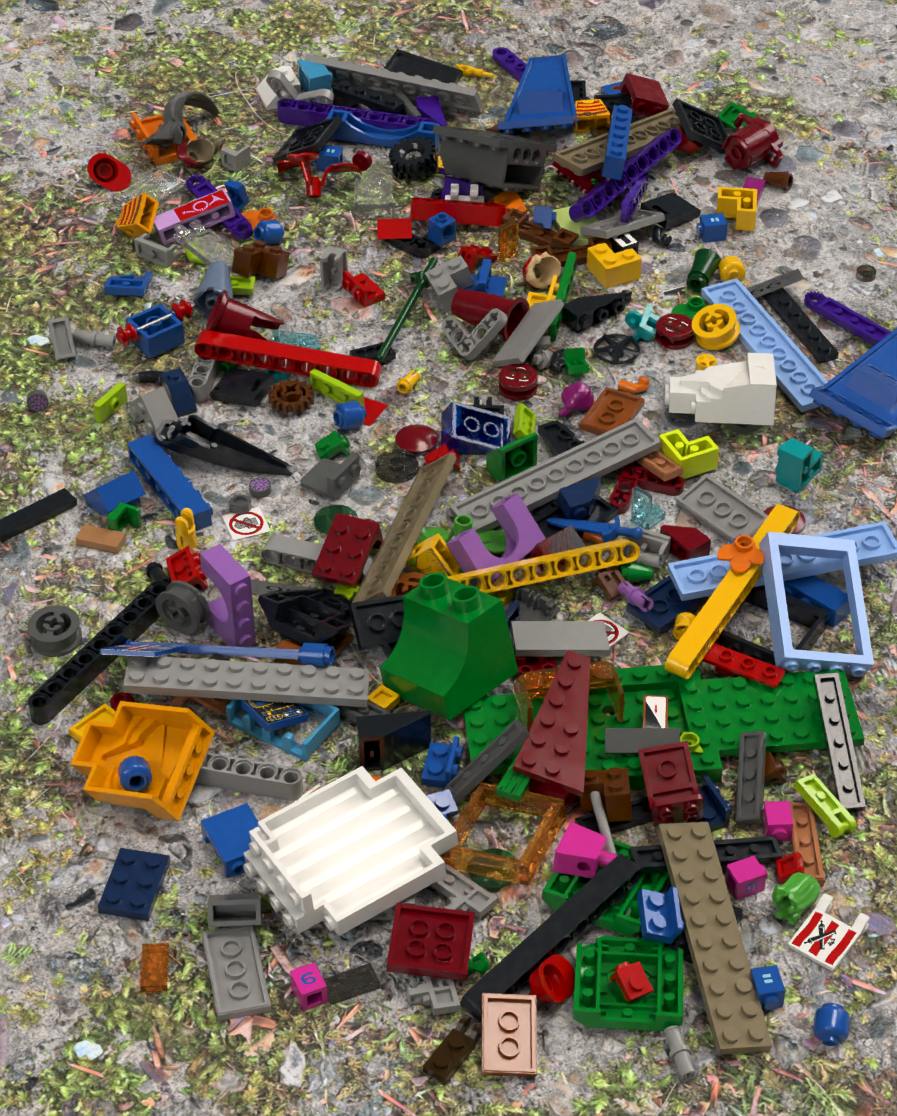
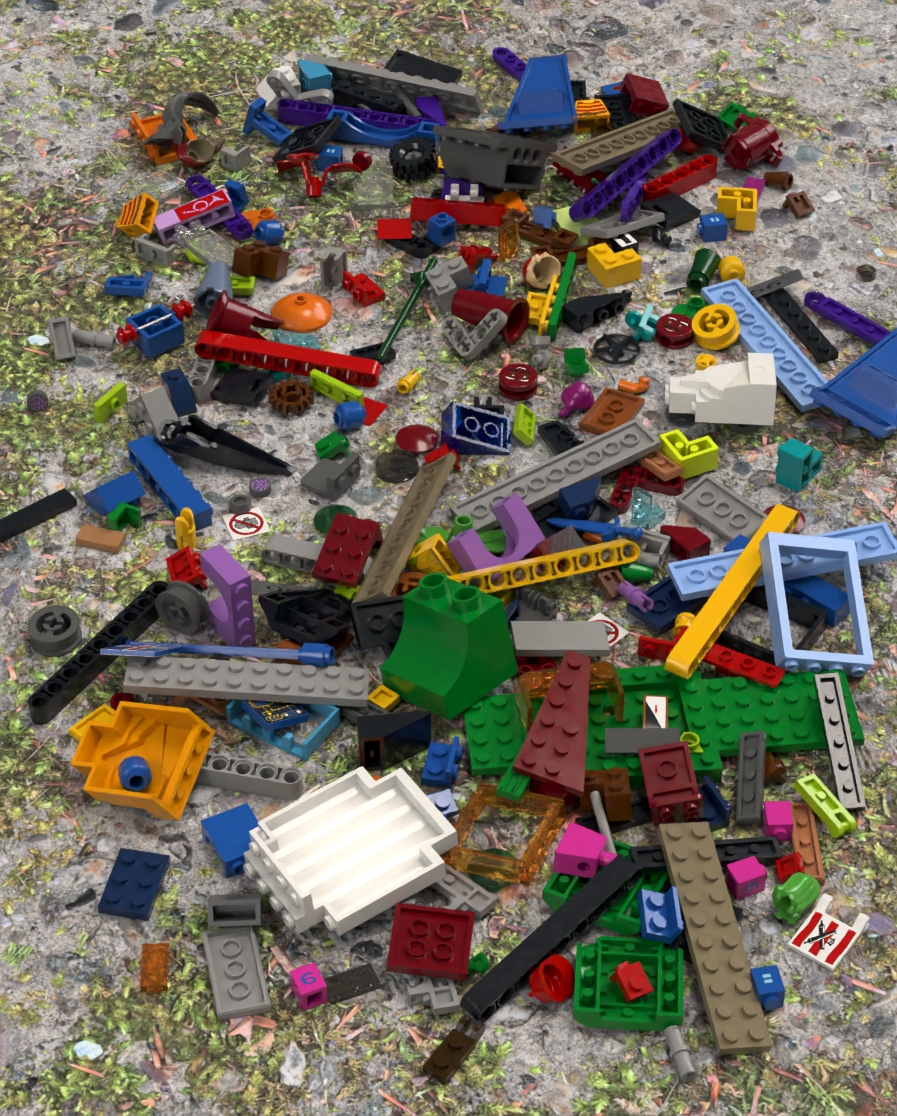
(109, 172): red piece -> none
(152, 375): black arm -> none
(155, 571): black pin -> none
(261, 121): none -> blue bracket
(302, 312): none -> orange dish
(471, 71): yellow hand -> none
(487, 760): dark grey tile -> none
(508, 1035): tile -> none
(513, 457): green slope -> none
(528, 333): light grey tile -> none
(555, 363): black arm -> none
(617, 142): blue brick -> none
(657, 648): none -> red bracket
(683, 178): none -> red beam
(741, 554): orange plate -> none
(799, 204): none -> reddish brown bracket
(831, 1024): blue head -> none

